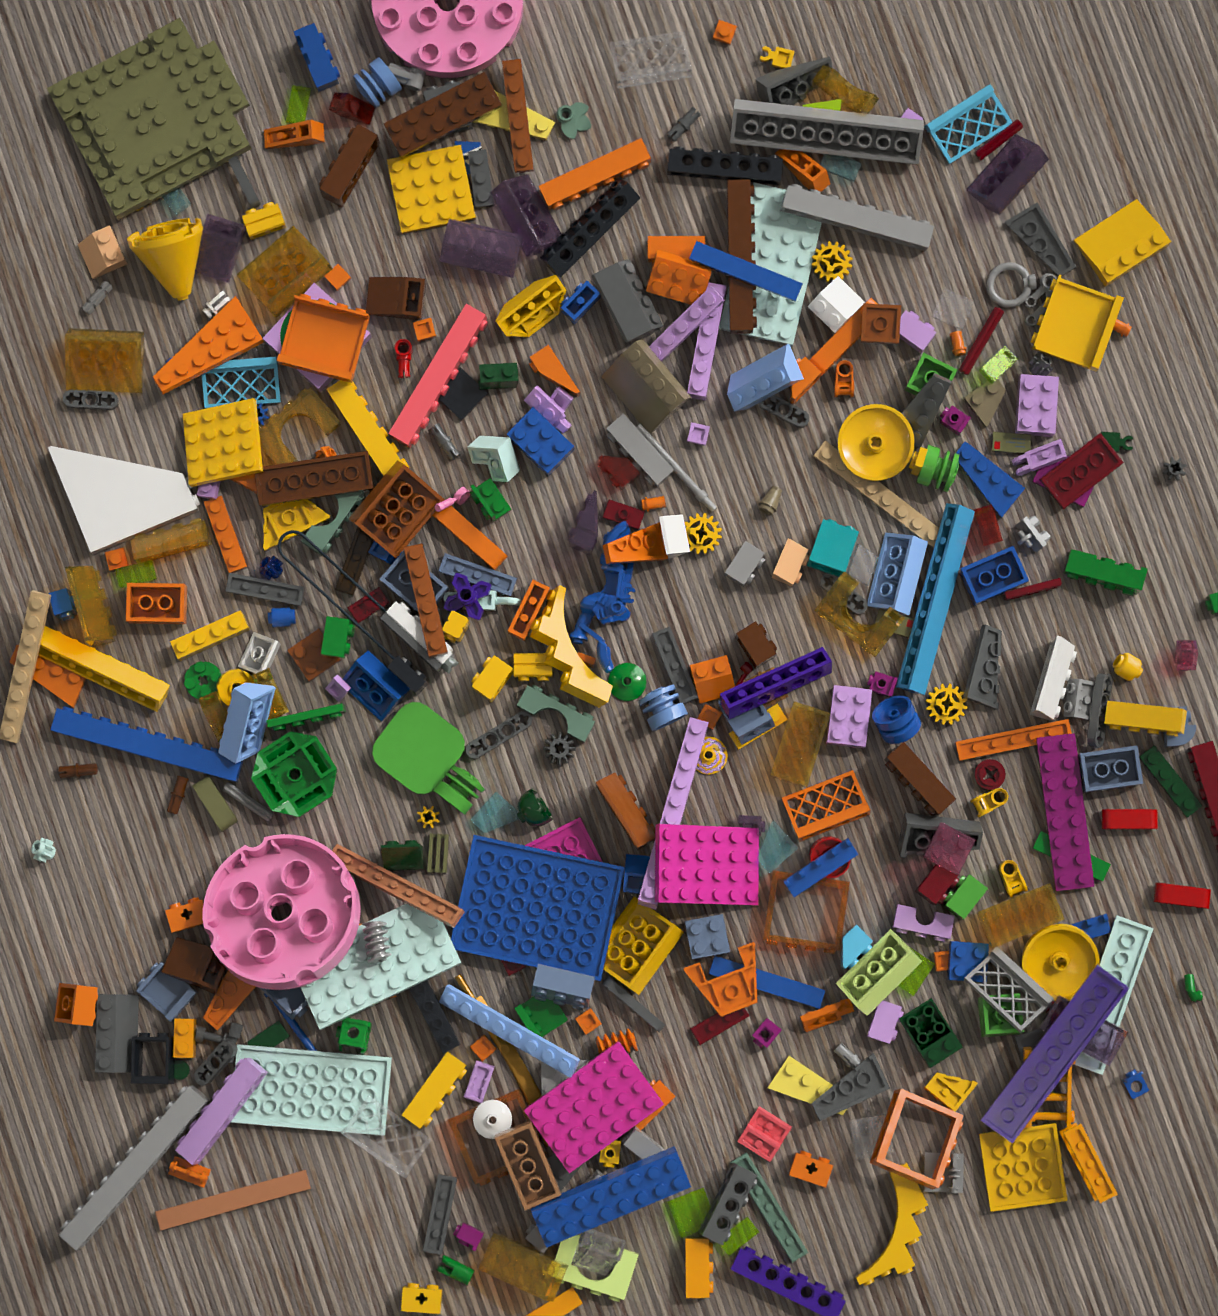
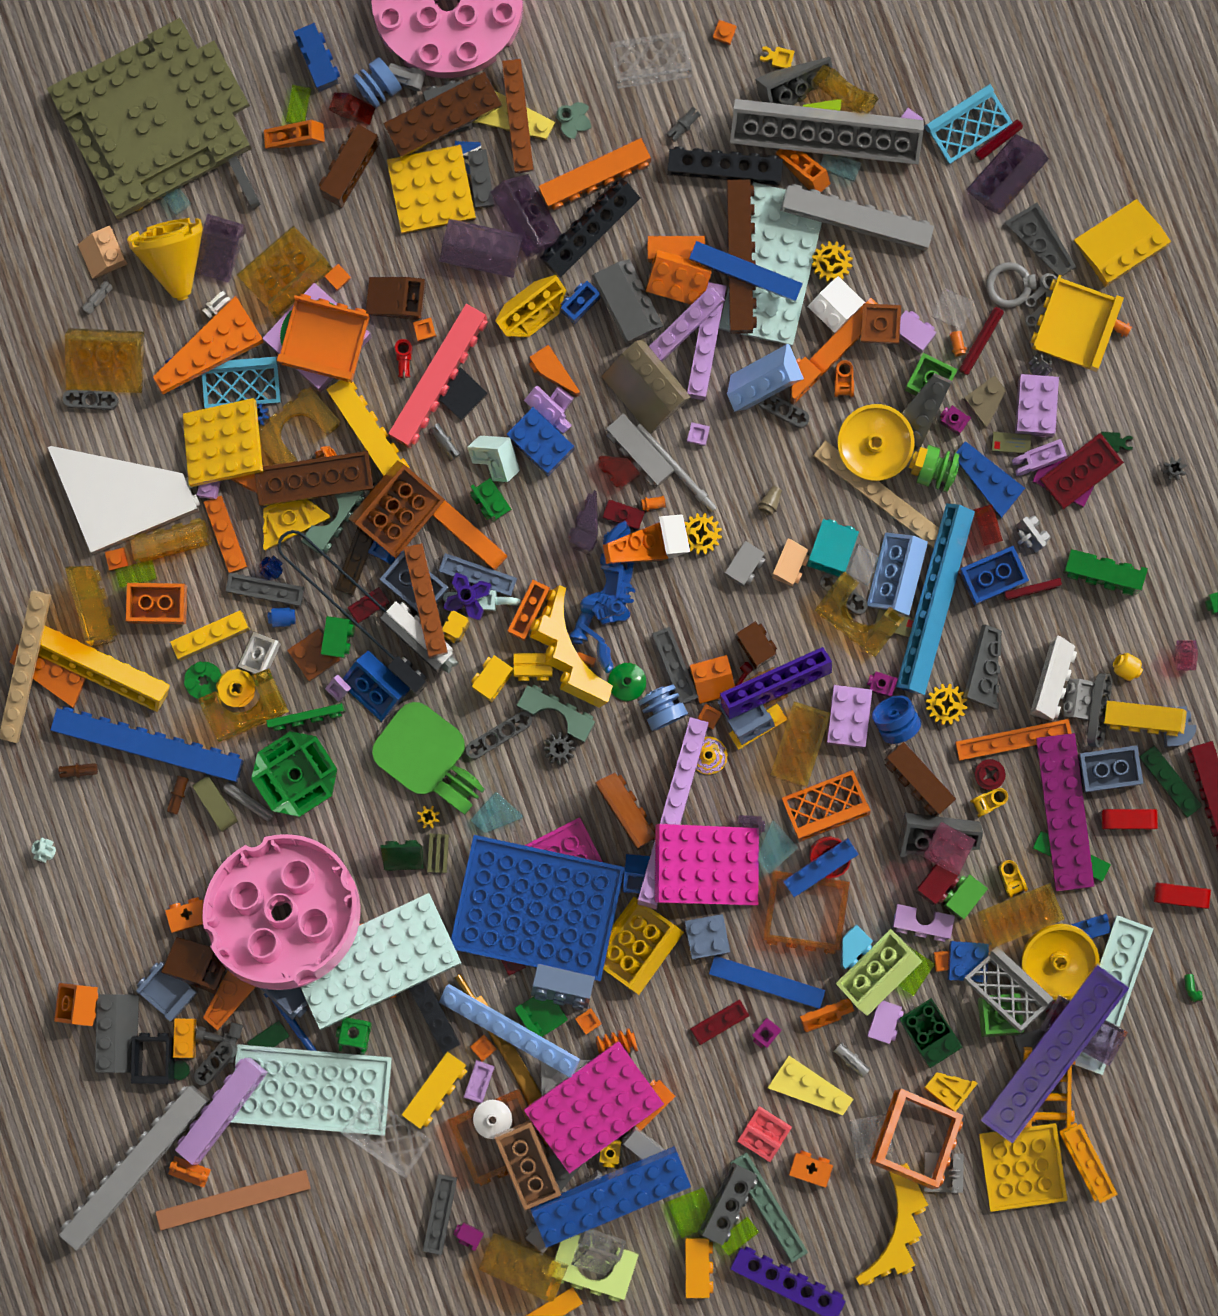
(63, 604): blue brick -> none
(246, 721): light blue slope -> none
(264, 220): yellow brick -> none
(376, 941): light grey piece -> none
(399, 887): nougat plate -> none
(412, 1304): yellow brick -> none
(459, 497): bright pink piece -> none
(460, 1272): green hinge -> none
(497, 376): dark green brick -> none
(533, 809): dark green cylinder -> none
(633, 1004): dark grey beam -> none
(730, 990): orange wing -> none
(858, 1085): dark grey wing -> none
(998, 364): clear neon green tile -> none
(1135, 1076): blue bracket -> none

